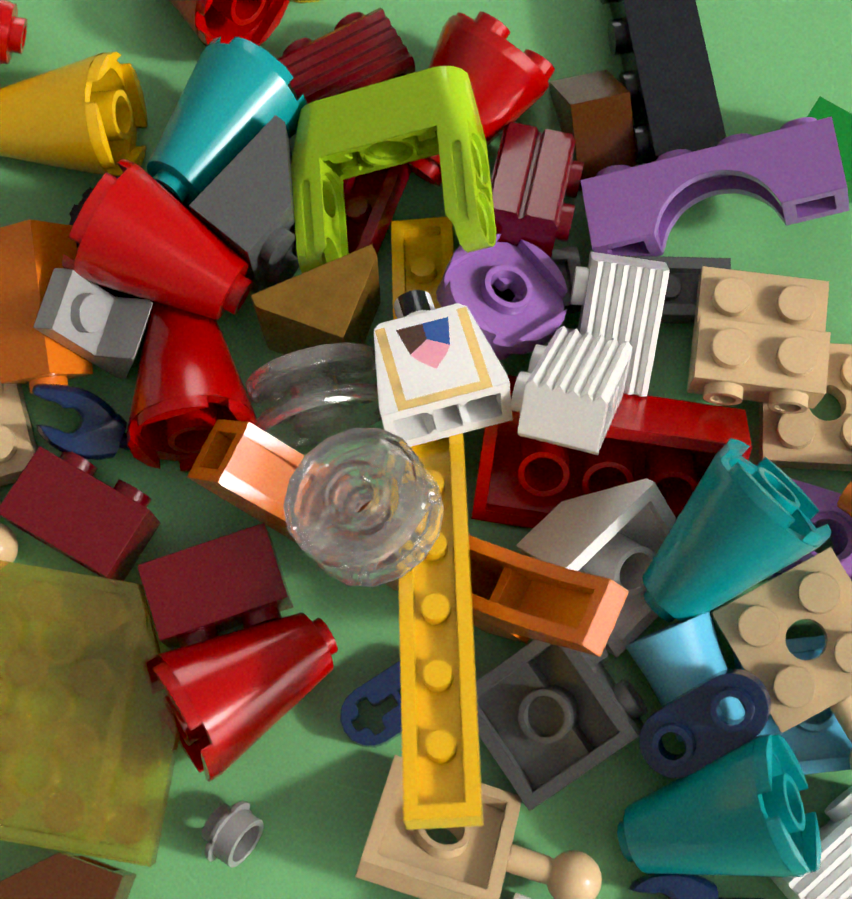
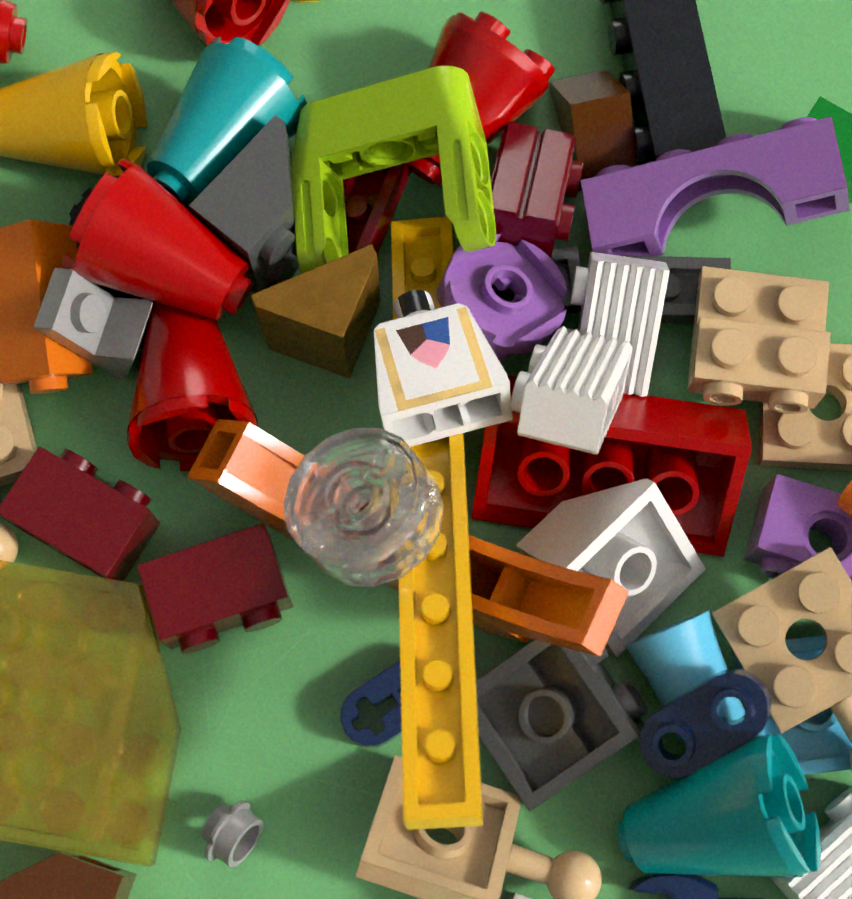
(100, 427): dark blue hand -> none
(240, 685): red cone -> none
(316, 393): clear wheel -> none
(350, 57): dark red brick -> none
(730, 536): teal cone -> none

